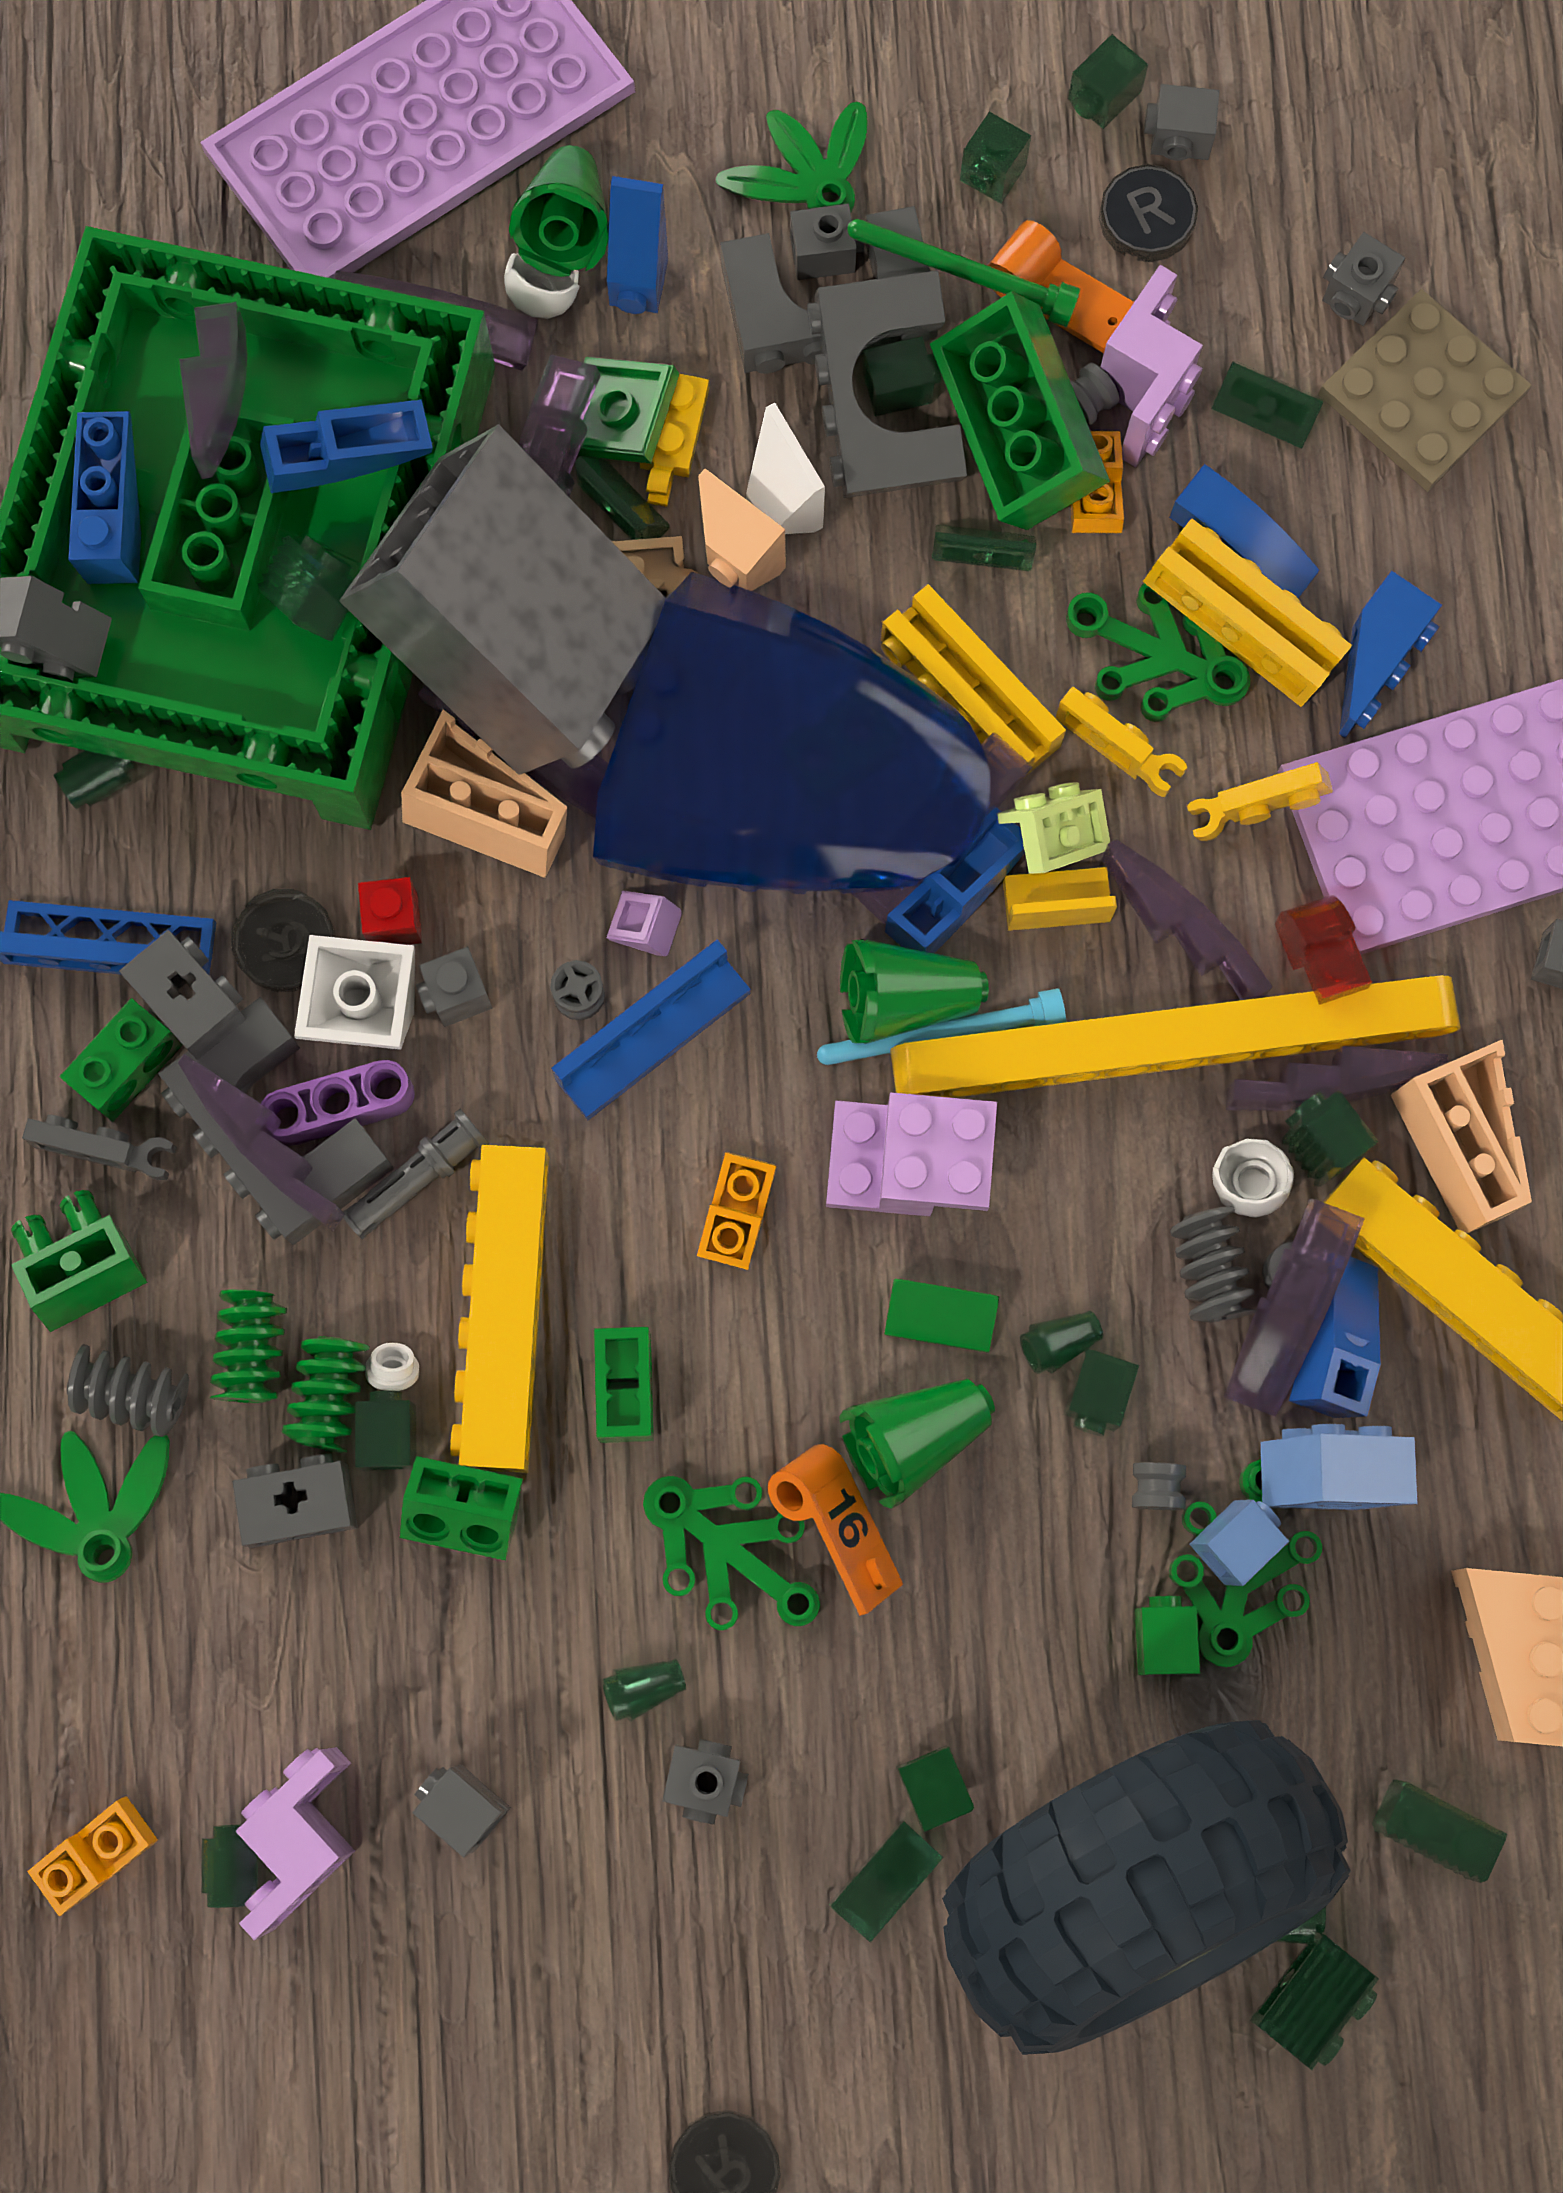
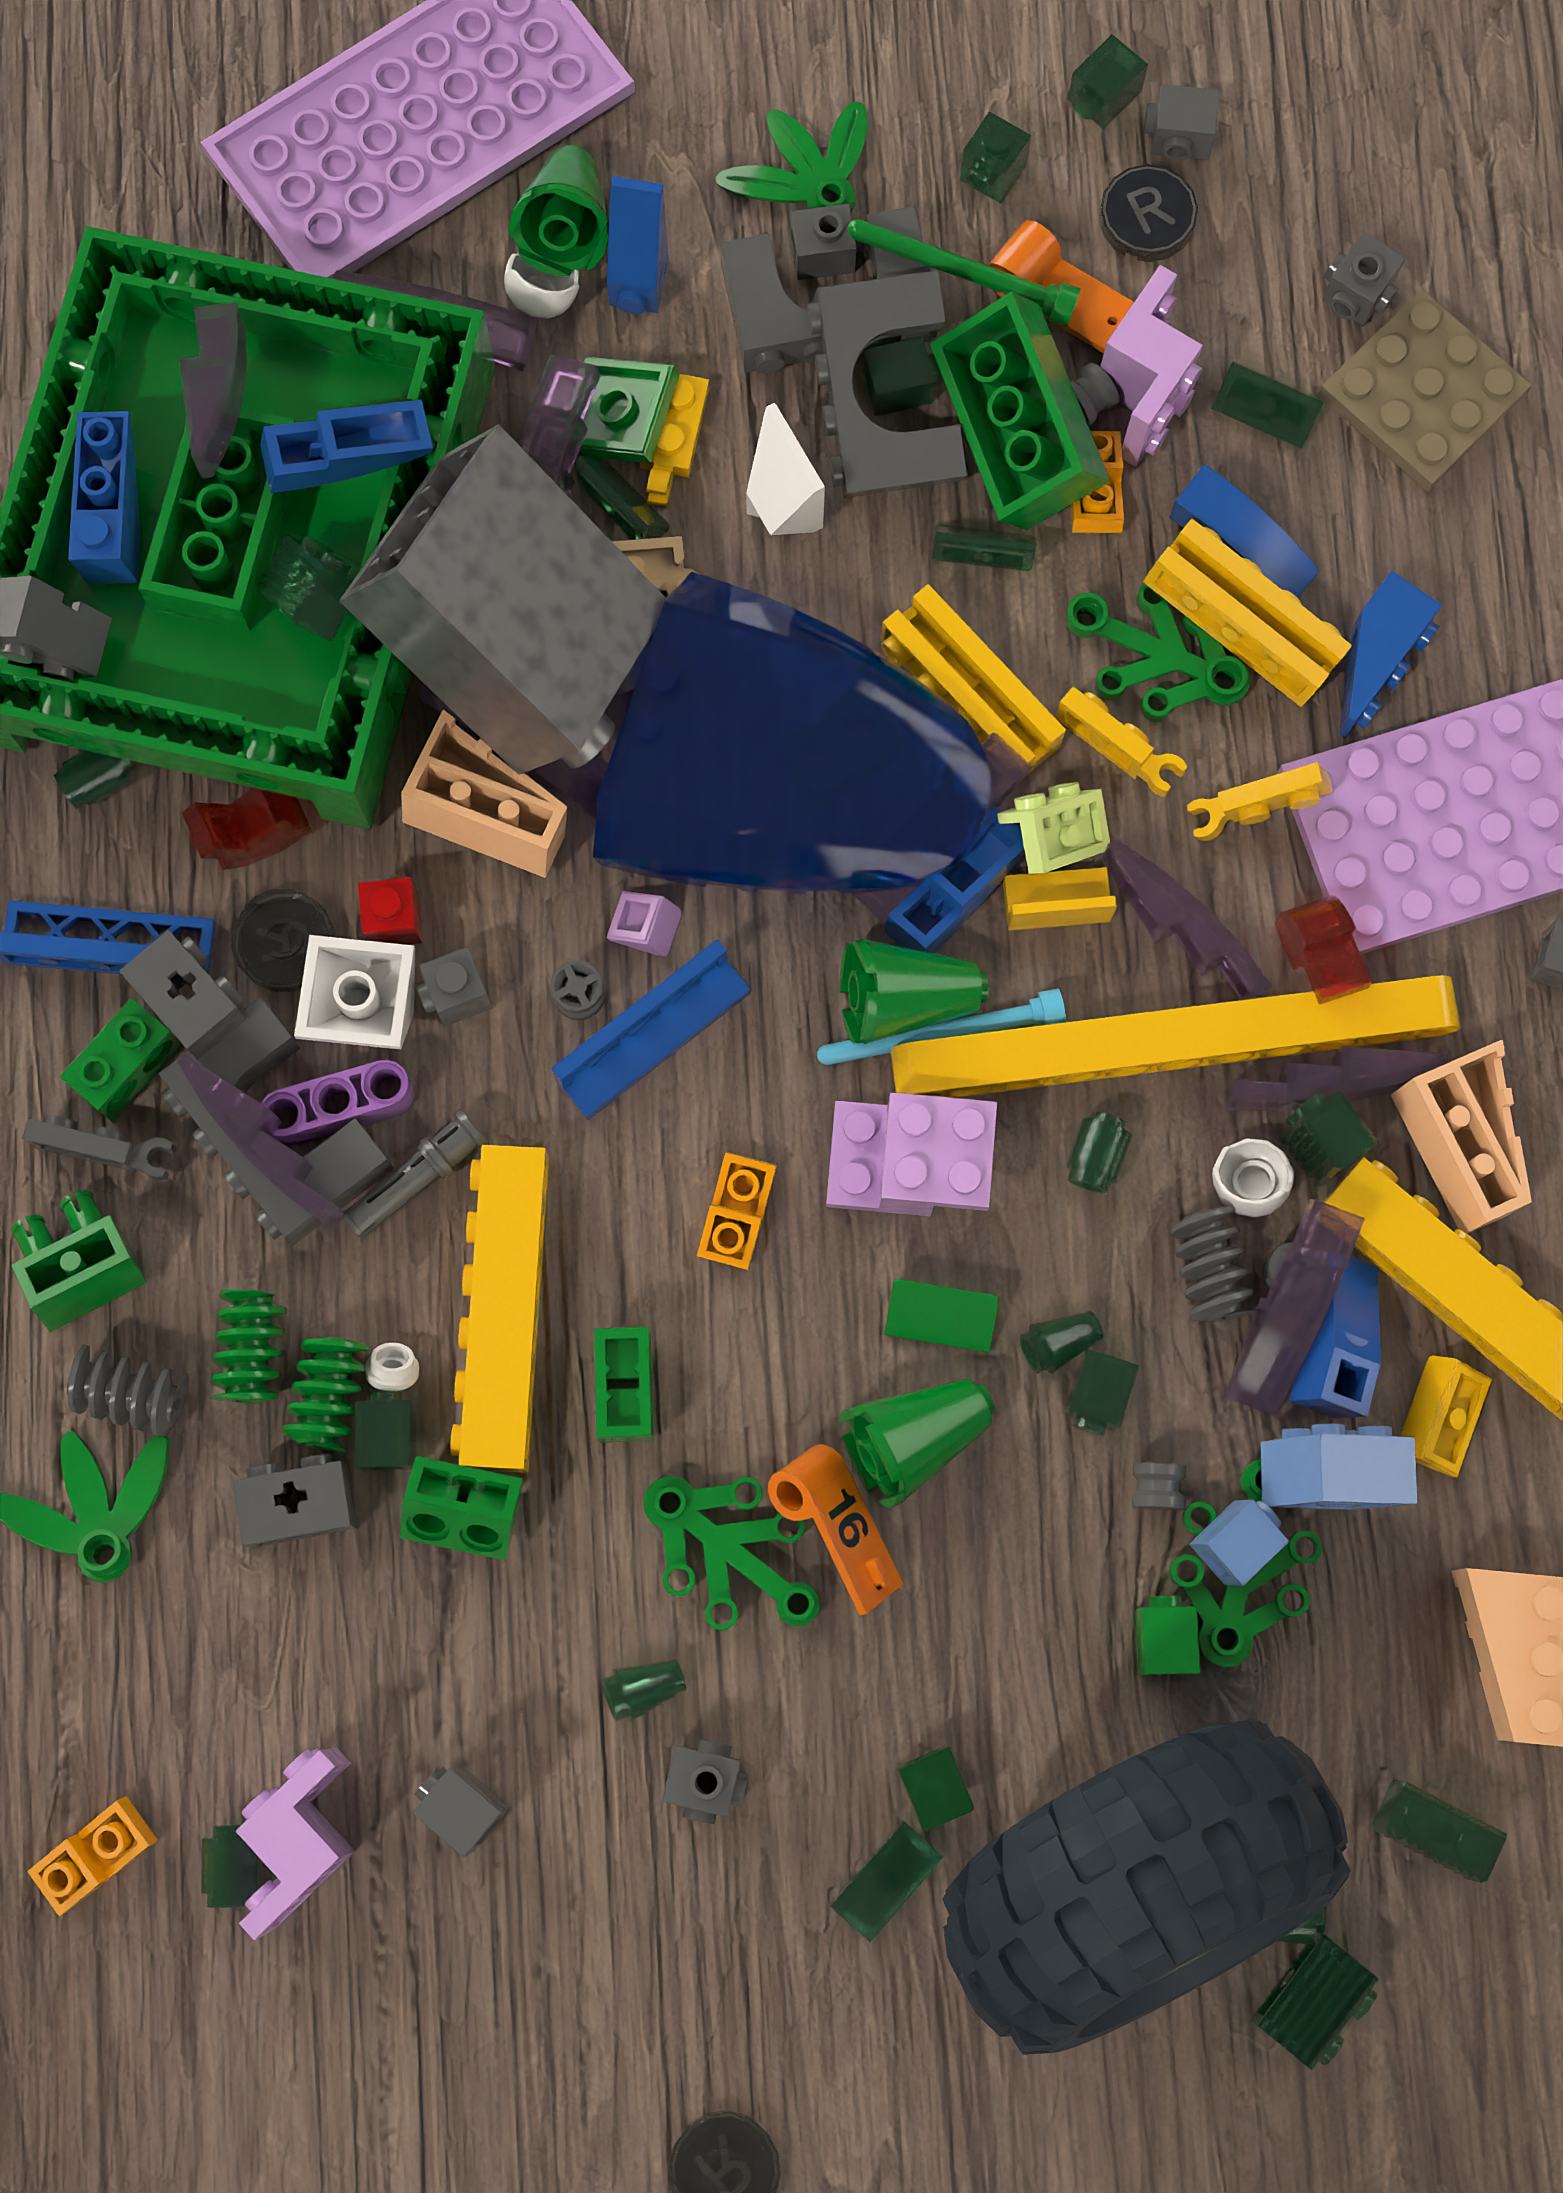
(247, 829): none -> clear red brick
(739, 538): light nougat slope -> none
(1098, 1152): none -> clear green brick
(1445, 1413): none -> yellow slope

